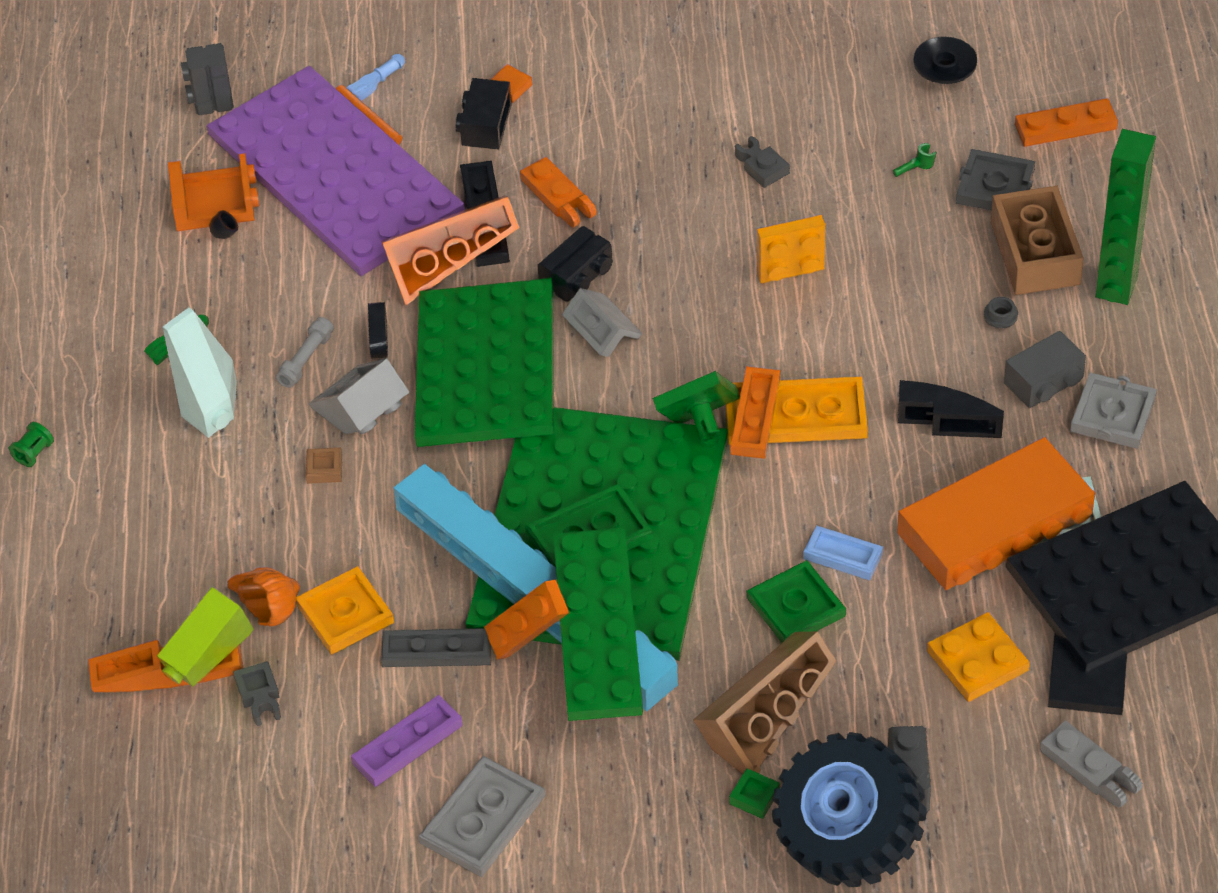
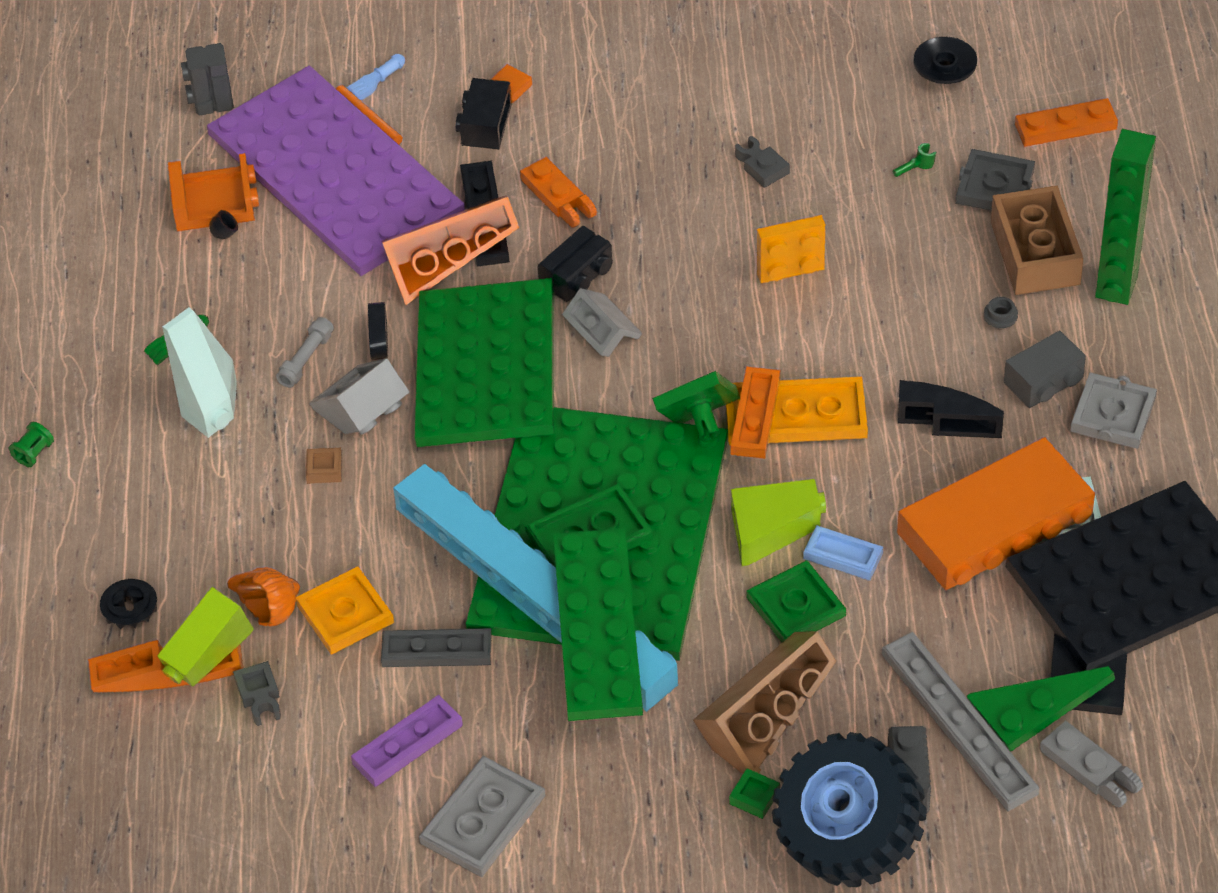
(113, 602): none -> black gear
(526, 619): orange plate -> none
(774, 516): none -> lime slope
(960, 721): none -> light grey tile
(978, 656): light orange plate -> none
(1029, 707): none -> green wing

